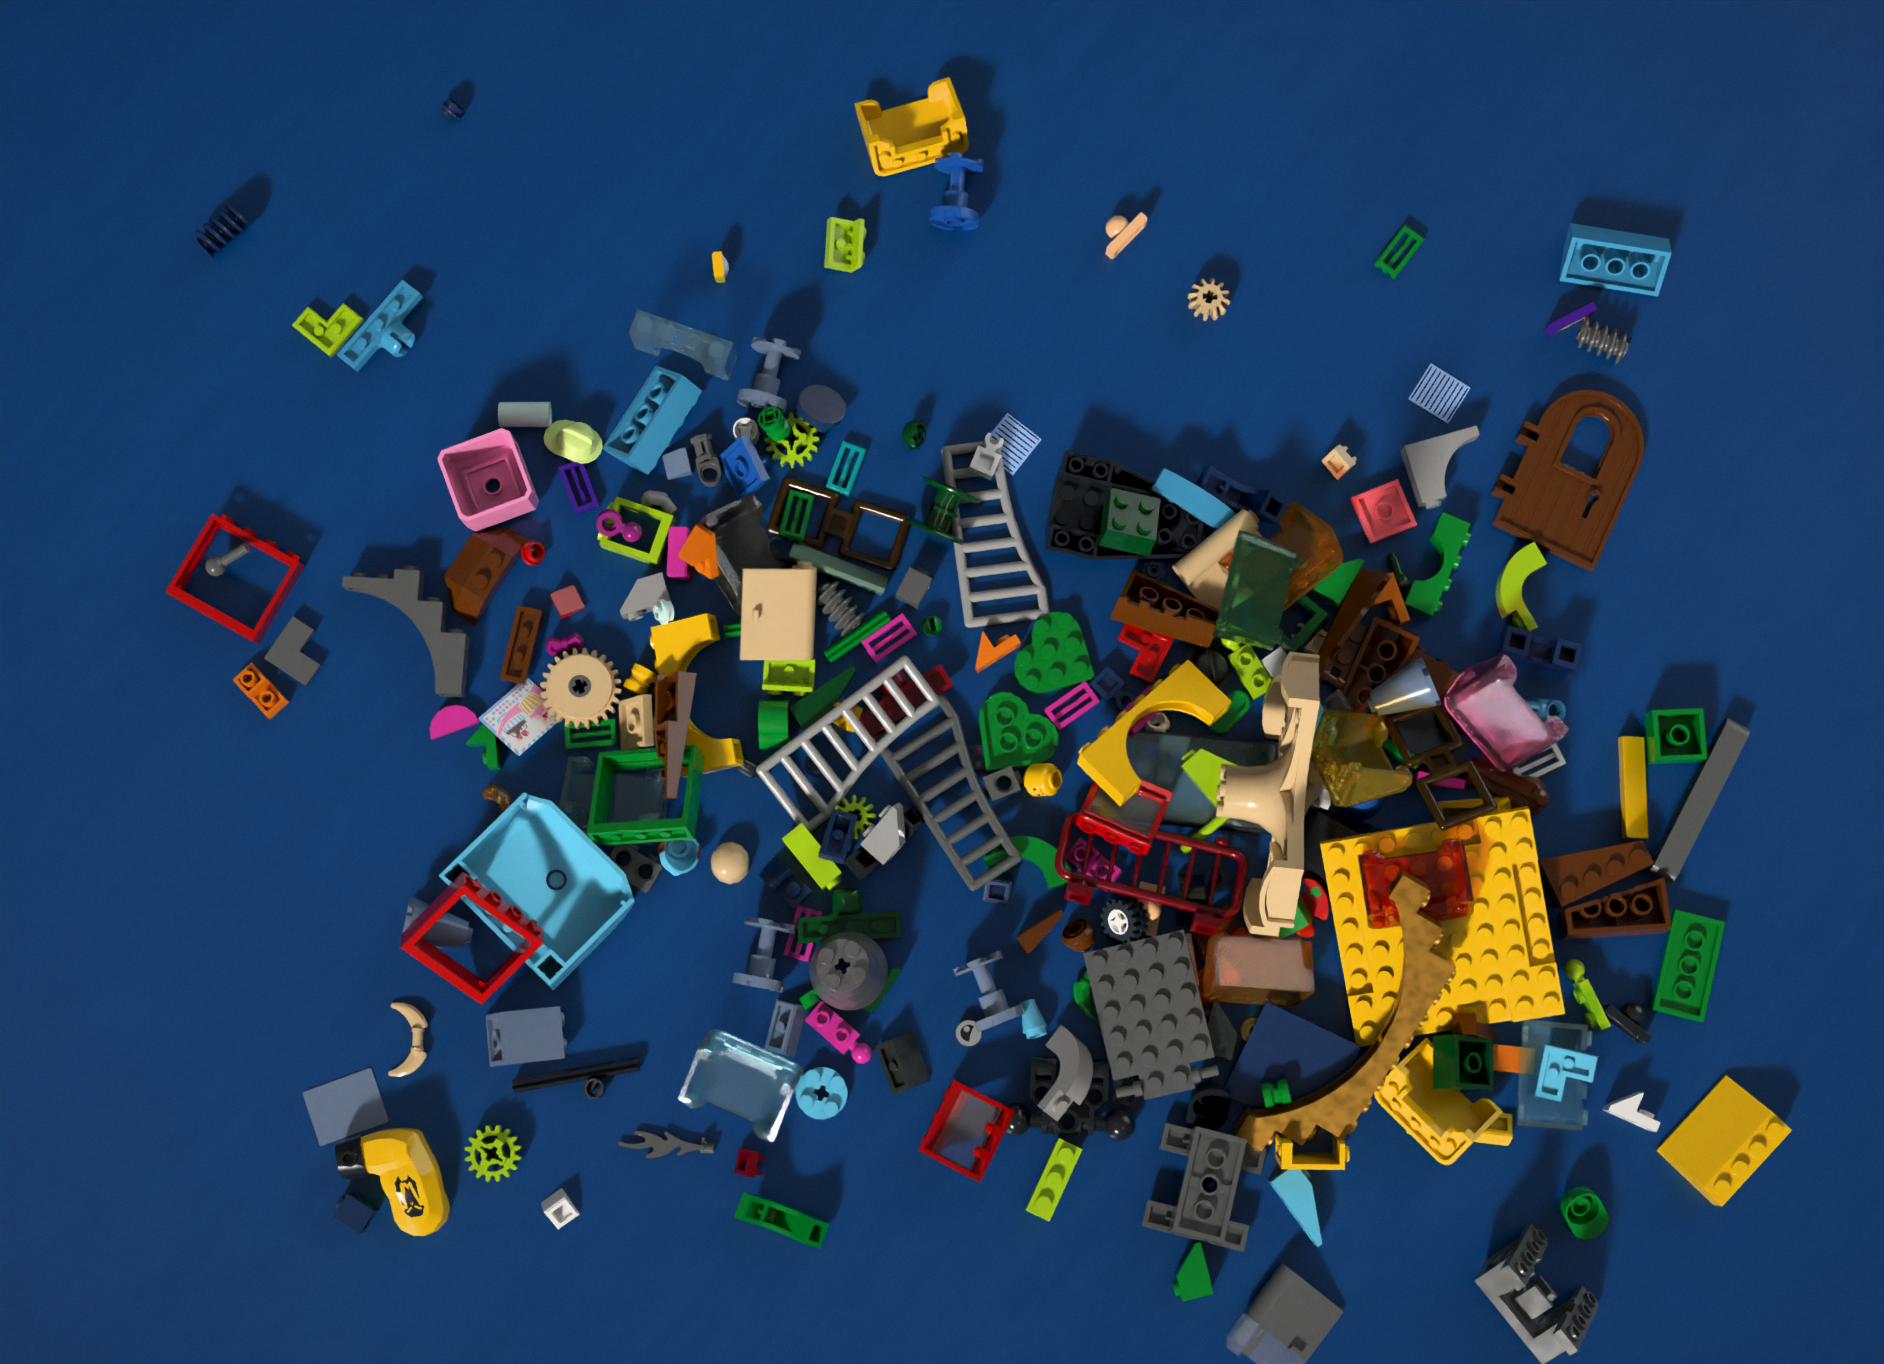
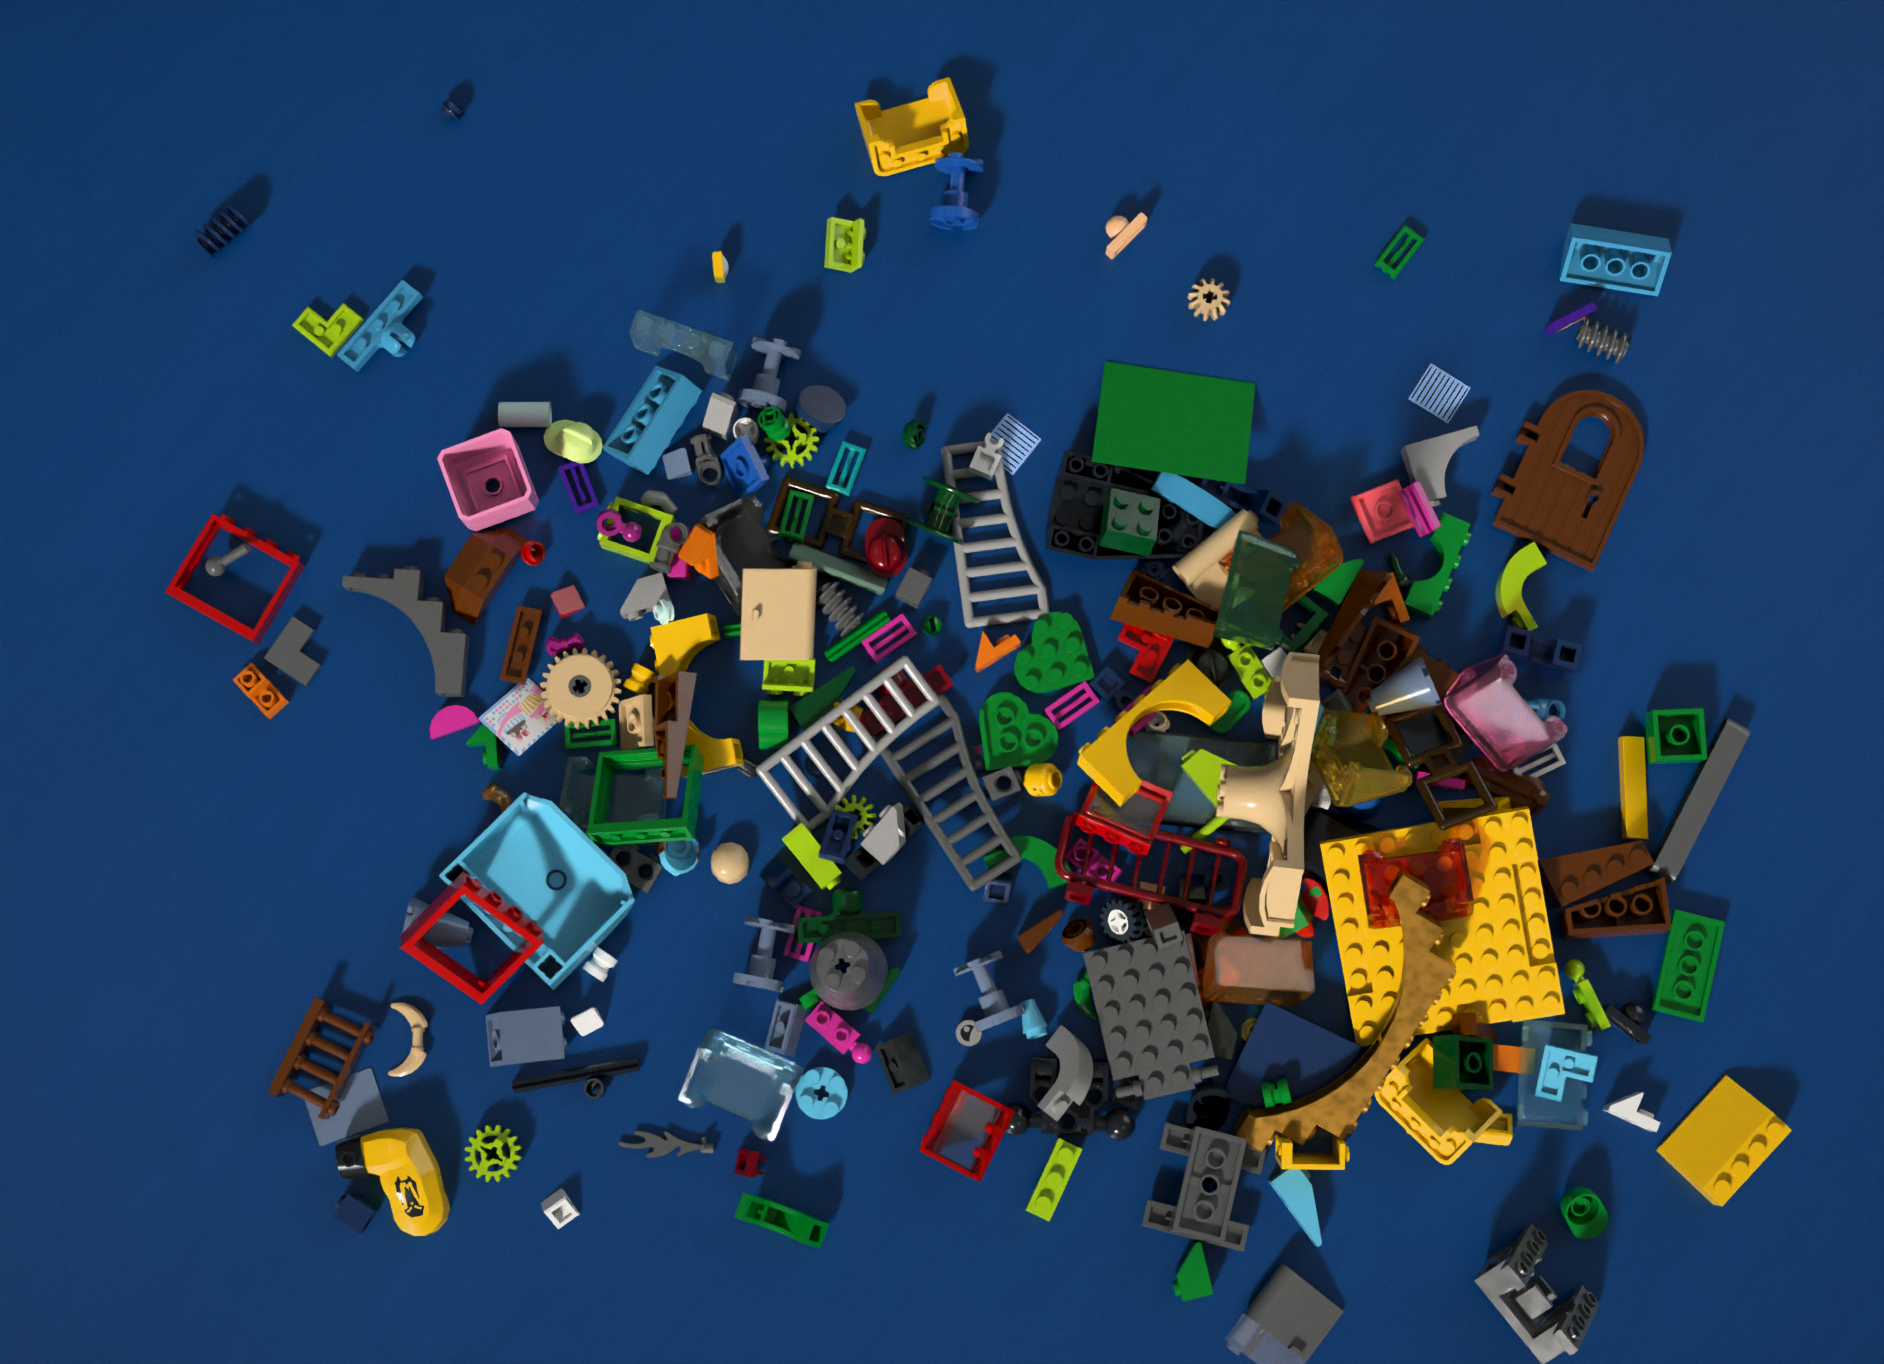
(296, 1059): none -> reddish brown fence
(587, 1021): none -> white slope
(600, 964): none -> white wheel
(668, 547): none -> dark grey connector
(720, 415): none -> light grey slope
(885, 547): none -> dark red piece
(1163, 926): none -> dark grey brick
(1174, 422): none -> green sticker
(1339, 461): tan tile -> none
(1419, 509): none -> dark pink tile

